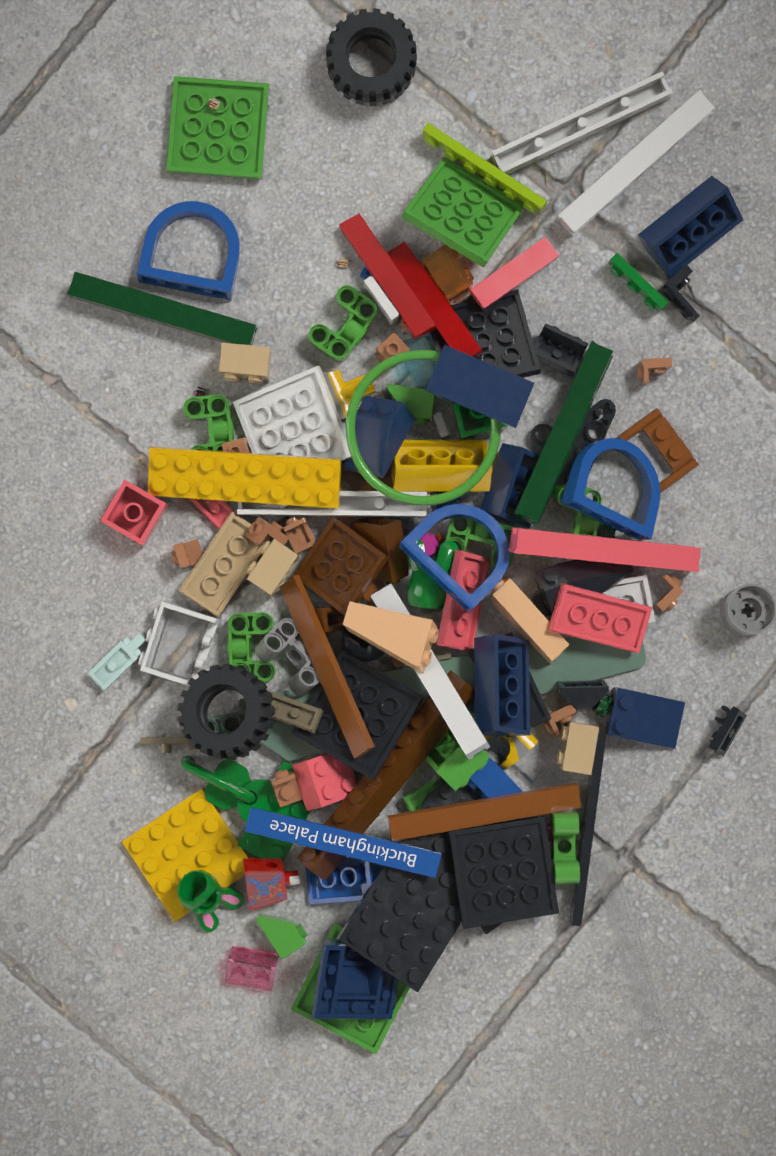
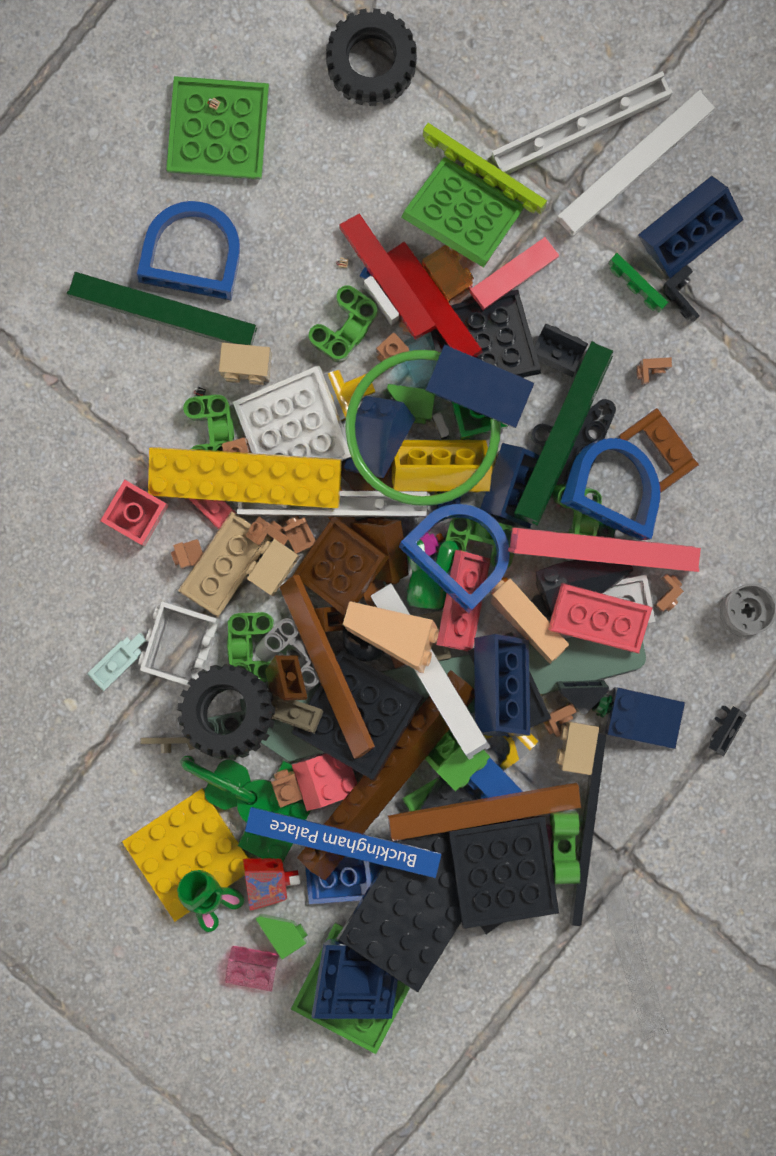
(286, 678): none -> reddish brown slope

